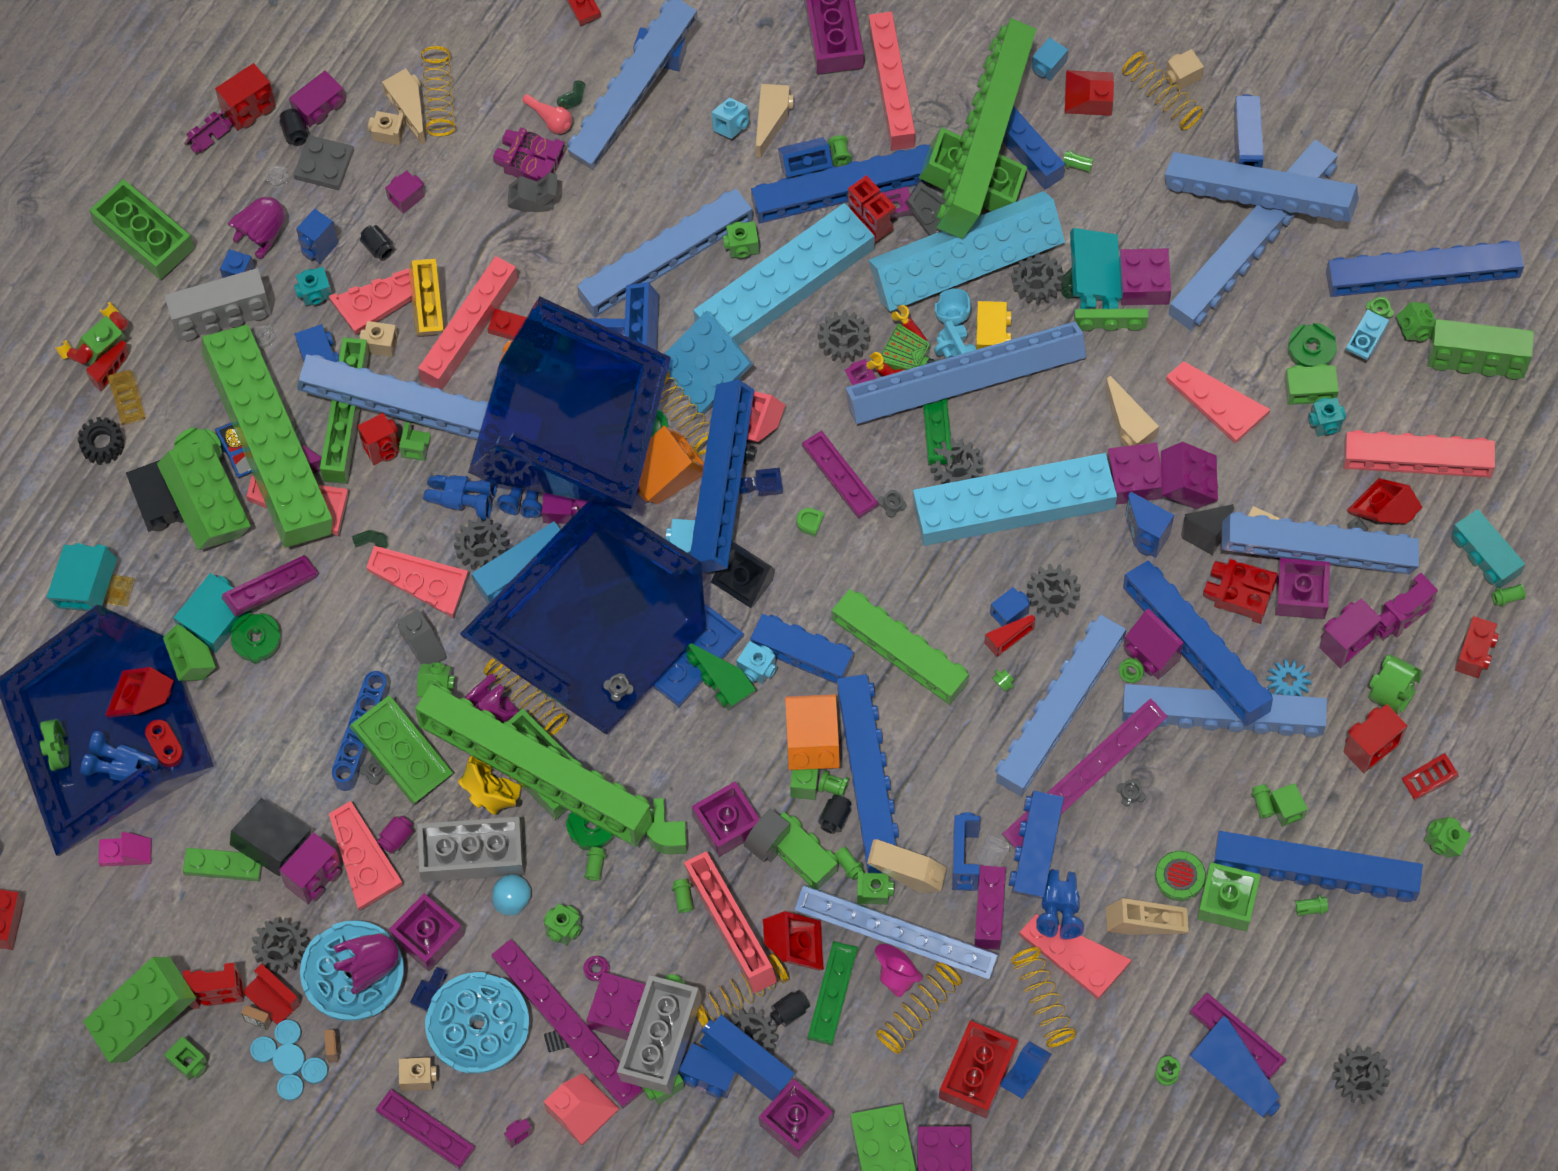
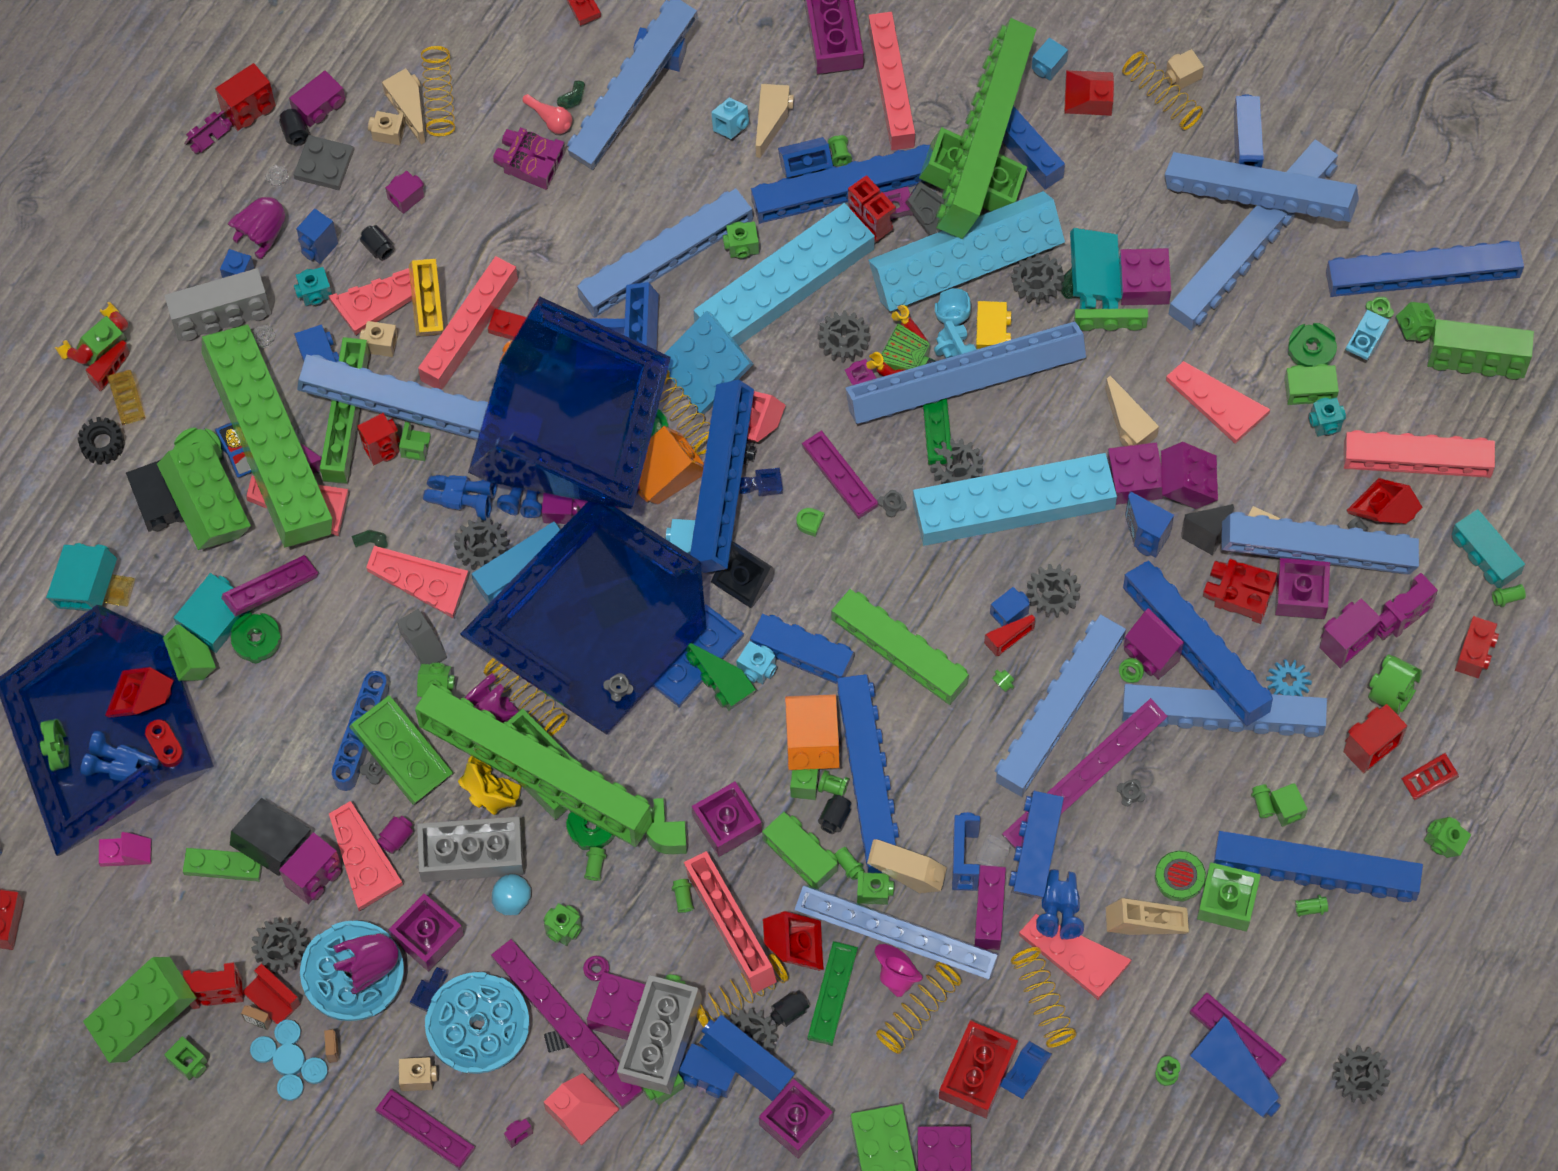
(141, 229): bright green brick -> none
(533, 195): dark grey brick -> none
(767, 836): dark grey brick -> none
(1077, 161): bright green pin -> none

